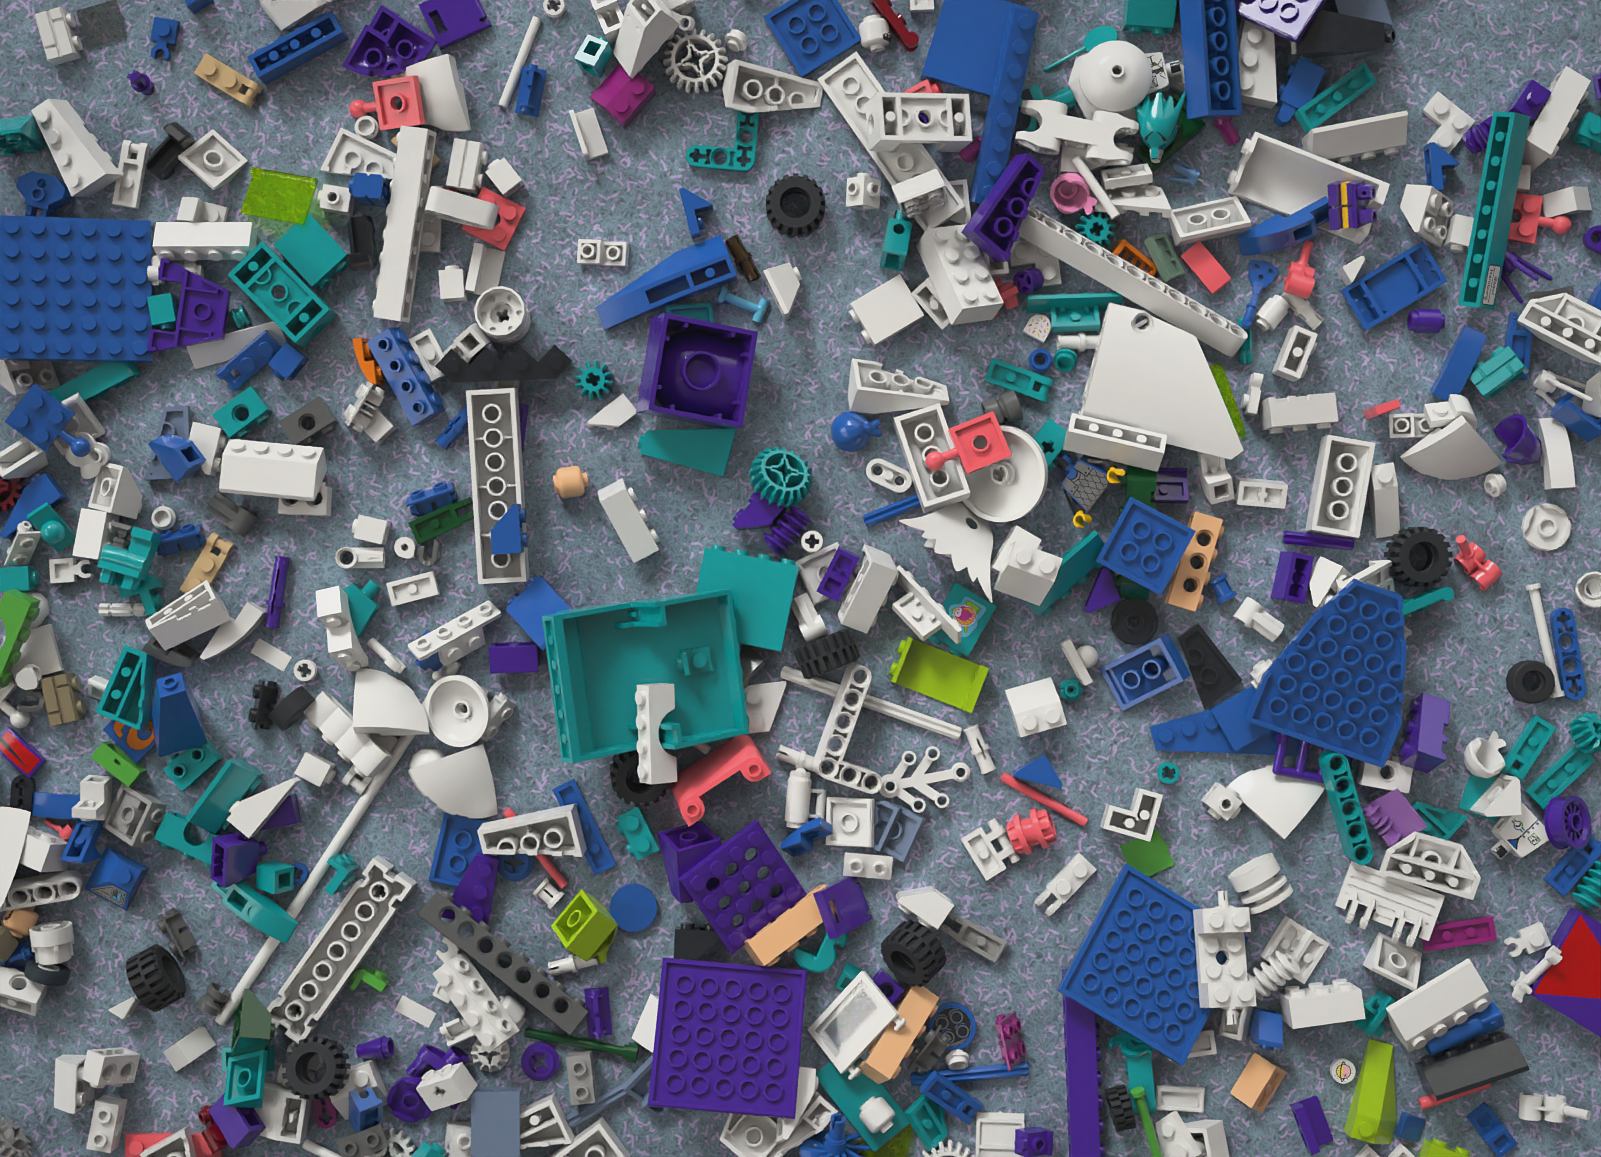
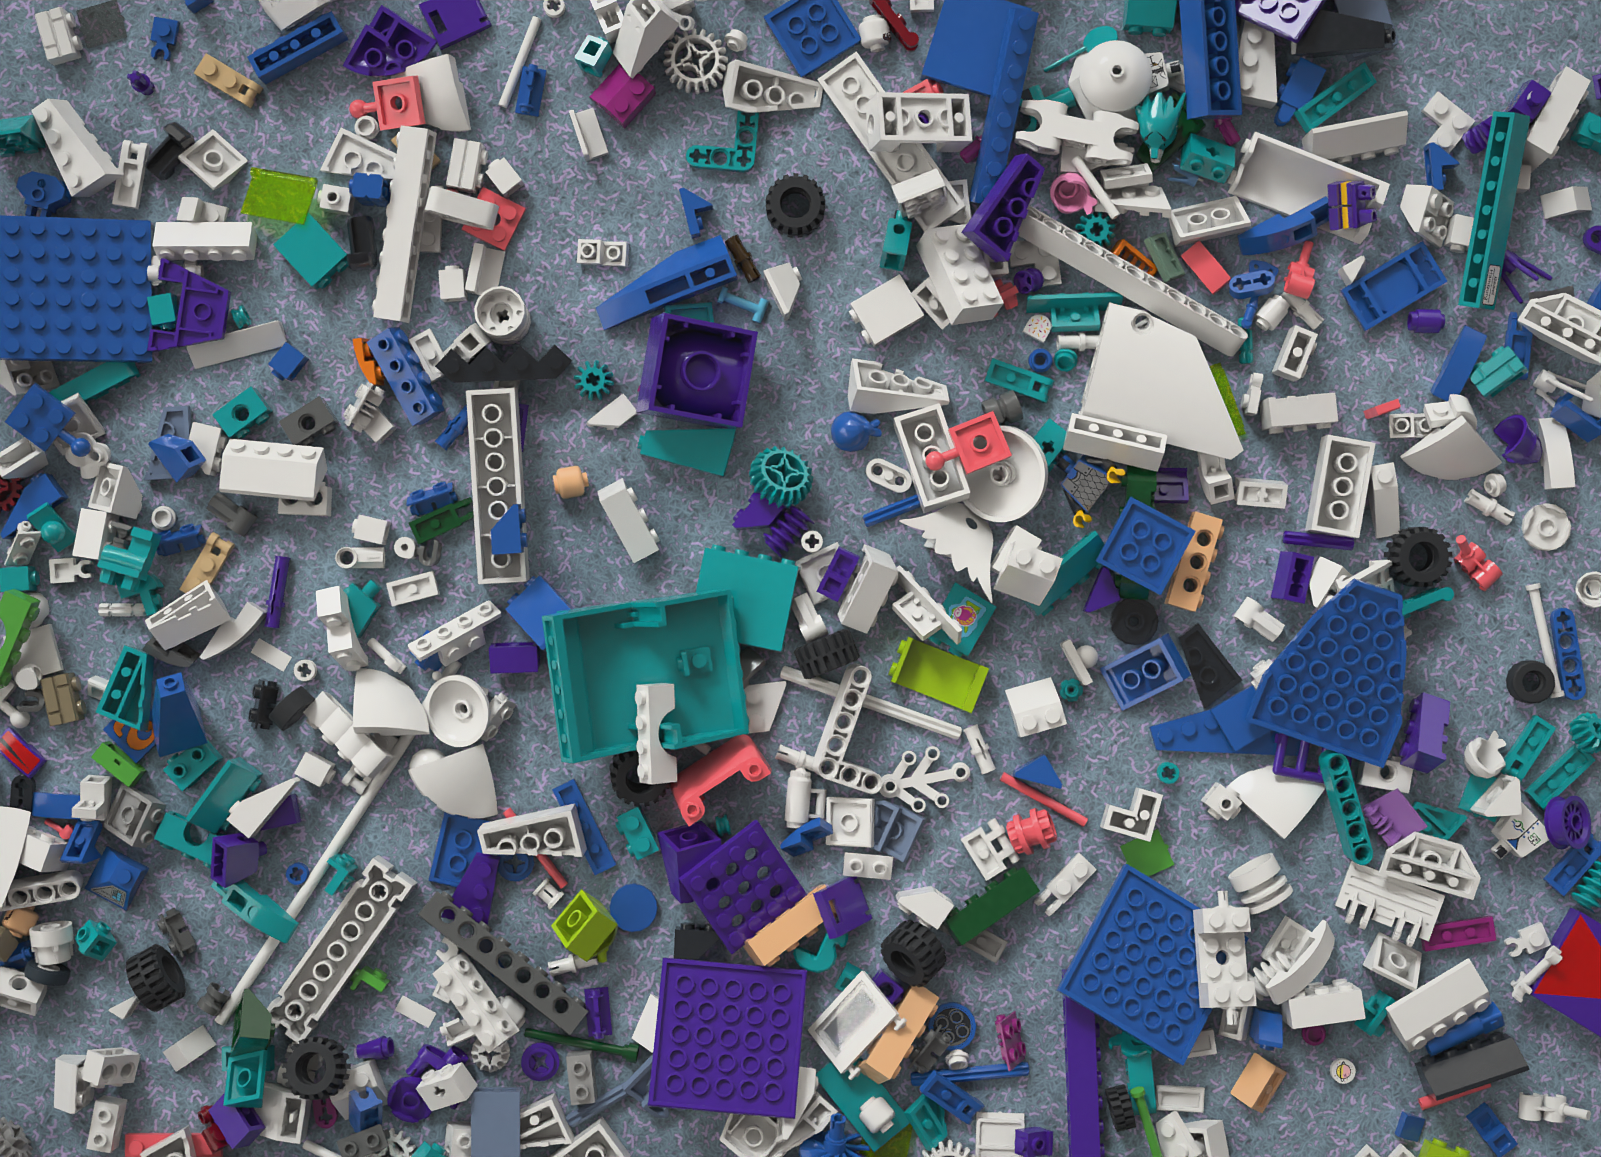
(95, 940): none -> teal brick
(249, 360): blue plate -> none
(275, 877): teal brick -> none
(299, 312): teal plate -> none
(723, 825): none -> teal bush
(863, 192): white brick -> none
(990, 906): none -> dark green brick
(1207, 158): none -> teal brick
(1222, 588): blue bush -> none
(1251, 284): none -> blue beam
(1306, 968): none -> white slope
(1311, 1123): dark purple panel -> none
(1314, 1035): none -> magenta plate
(1373, 1105): lime wedge -> none
(1489, 507): none -> white pin
(1529, 209): coral plate -> none

